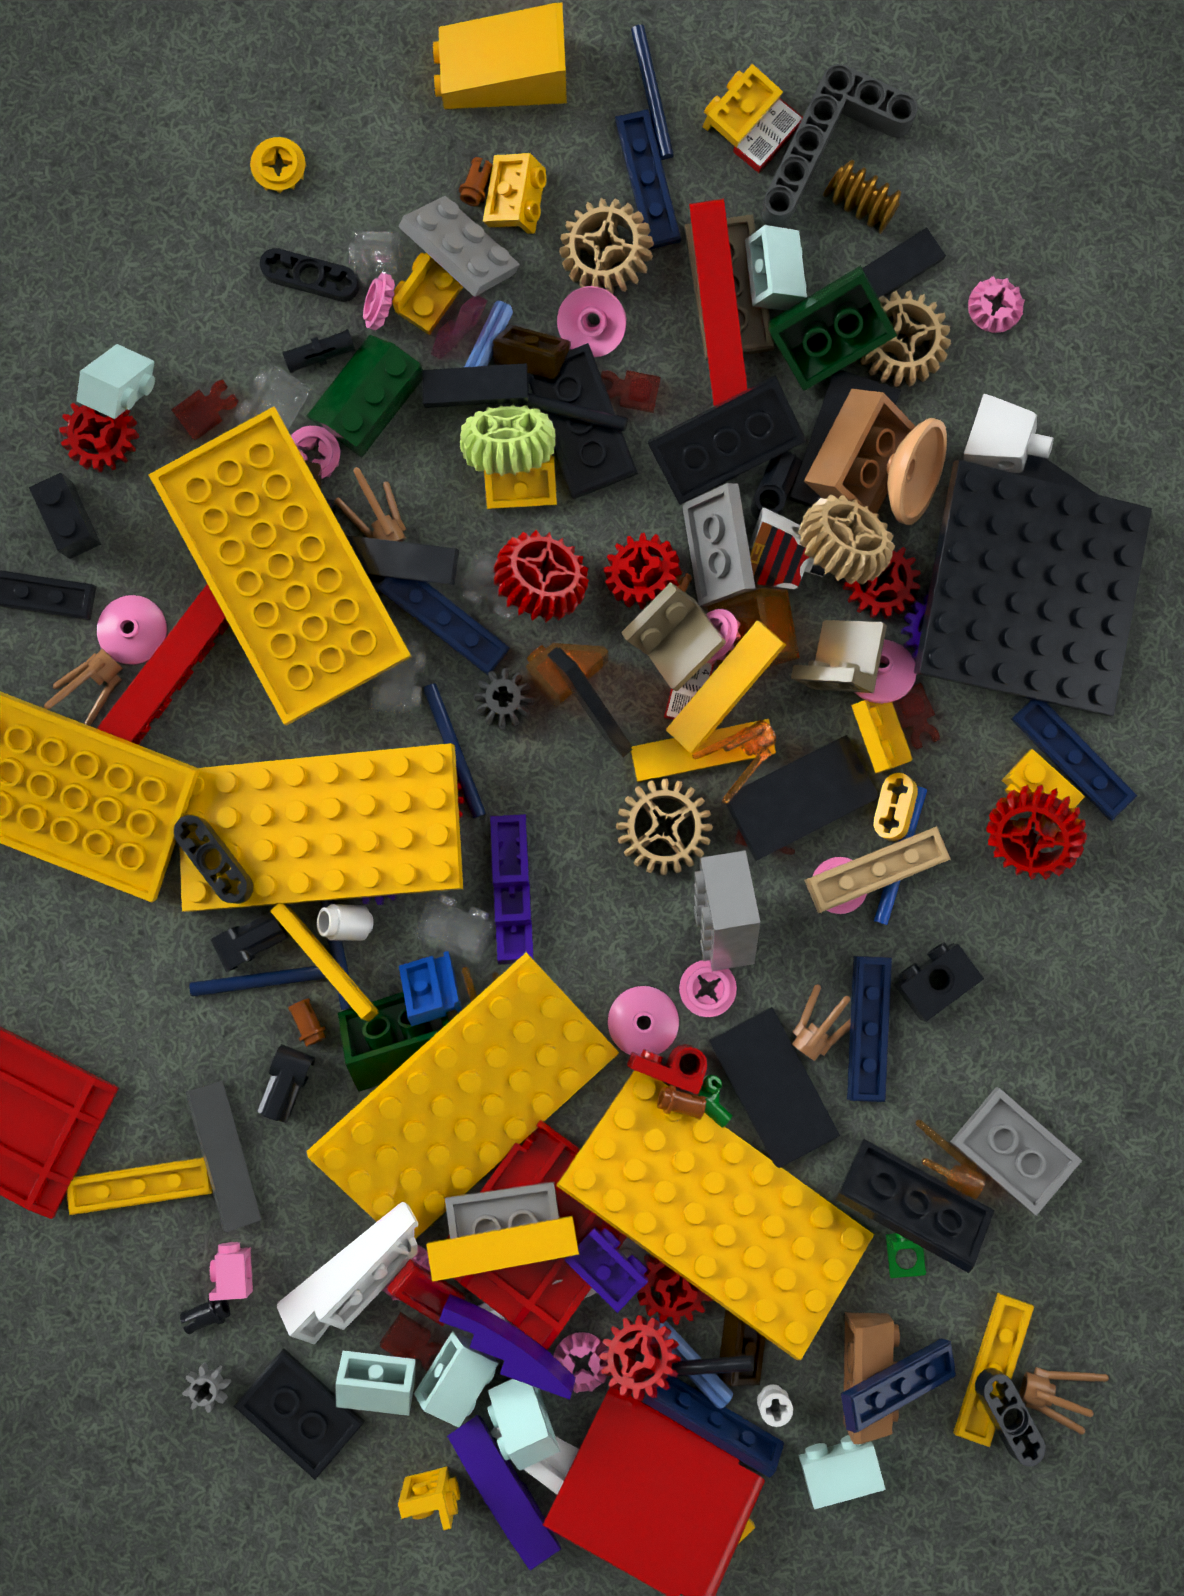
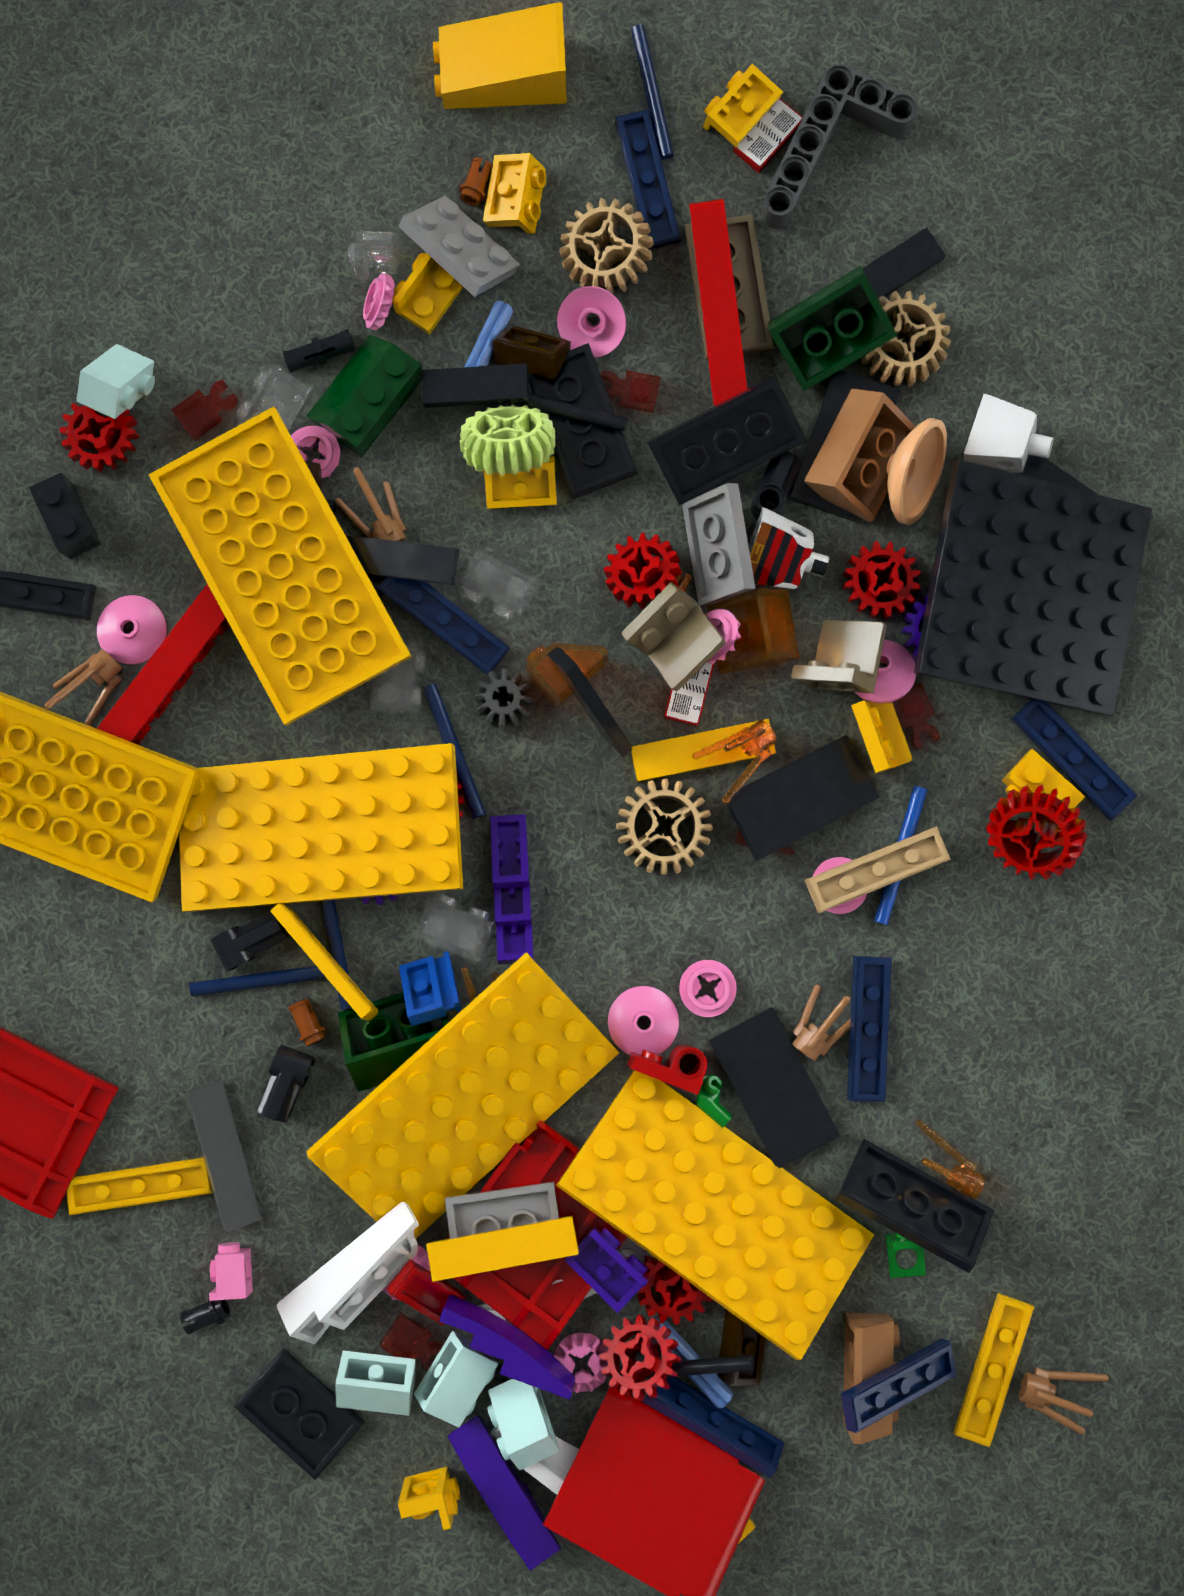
(215, 1392): light grey gear -> none
(221, 885): black beam -> none
(266, 155): yellow gear -> none
(282, 276): black beam -> none
(345, 922): white brick -> none
(454, 332): clear pink slope -> none
(540, 576): red gear -> none
(680, 1102): dark orange pin -> none
(725, 687): yellow tile -> none
(726, 911): light grey brick -> none
(775, 268): light aqua brick -> none
(785, 1408): white bush -> none
(840, 1472): light aqua brick -> none
(846, 539): tan gear -> none
(864, 195): pearl gold piece -> none
(903, 808): yellow beam -> none
(959, 977): black brick -> none
(981, 309): bright pink gear -> none
(1016, 1151): light grey plate -> none
(1023, 1424): black beam -> none

